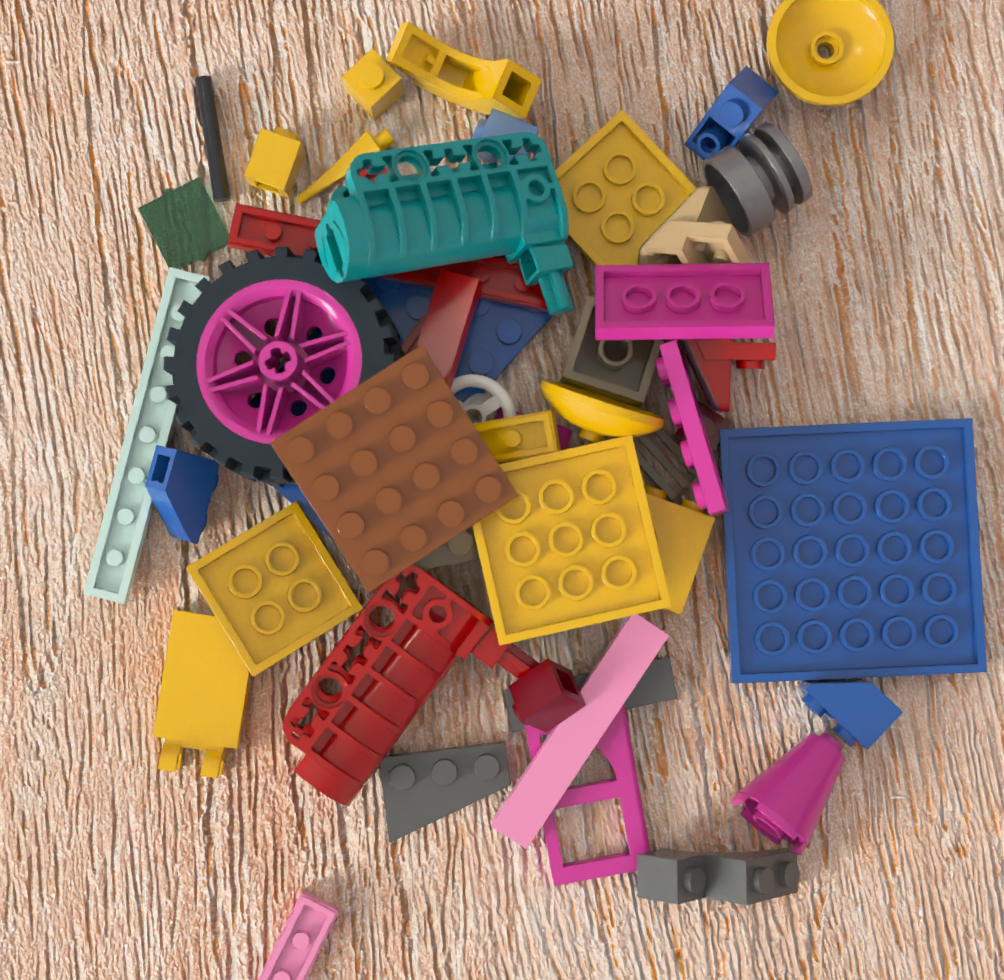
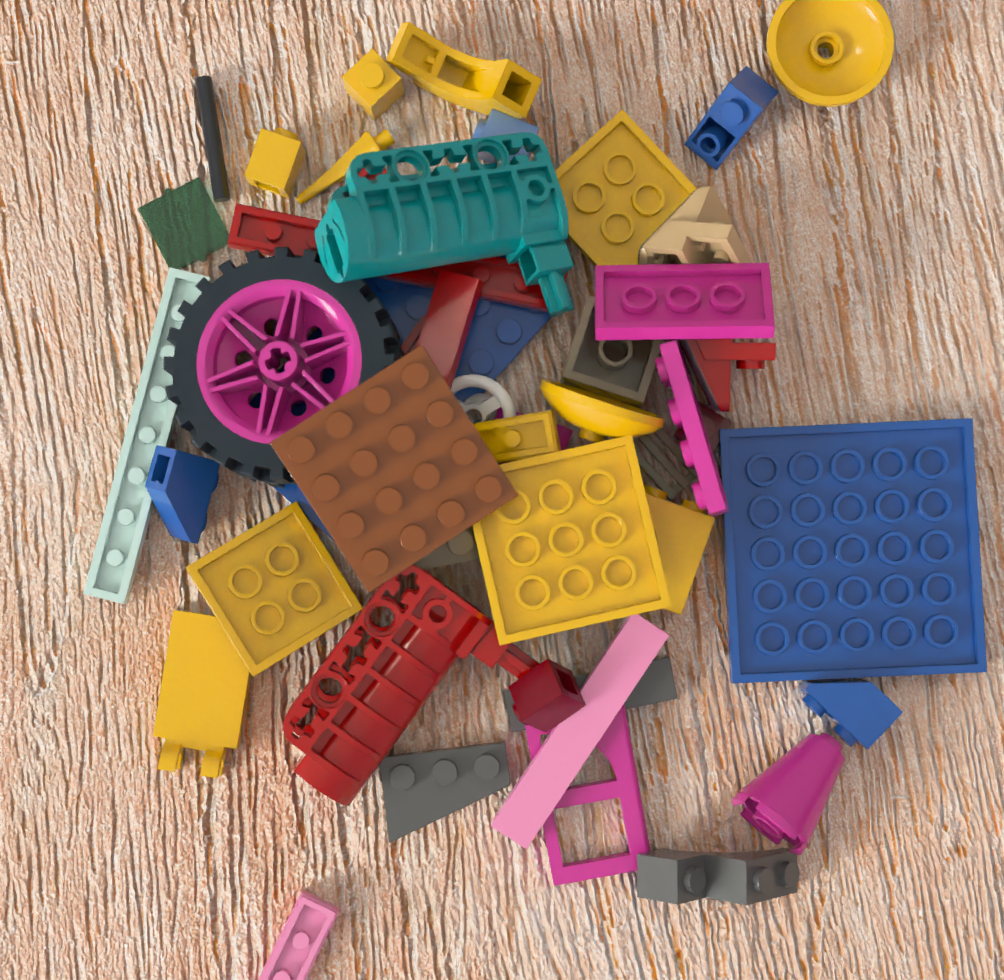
(758, 179): flat silver wheel -> none

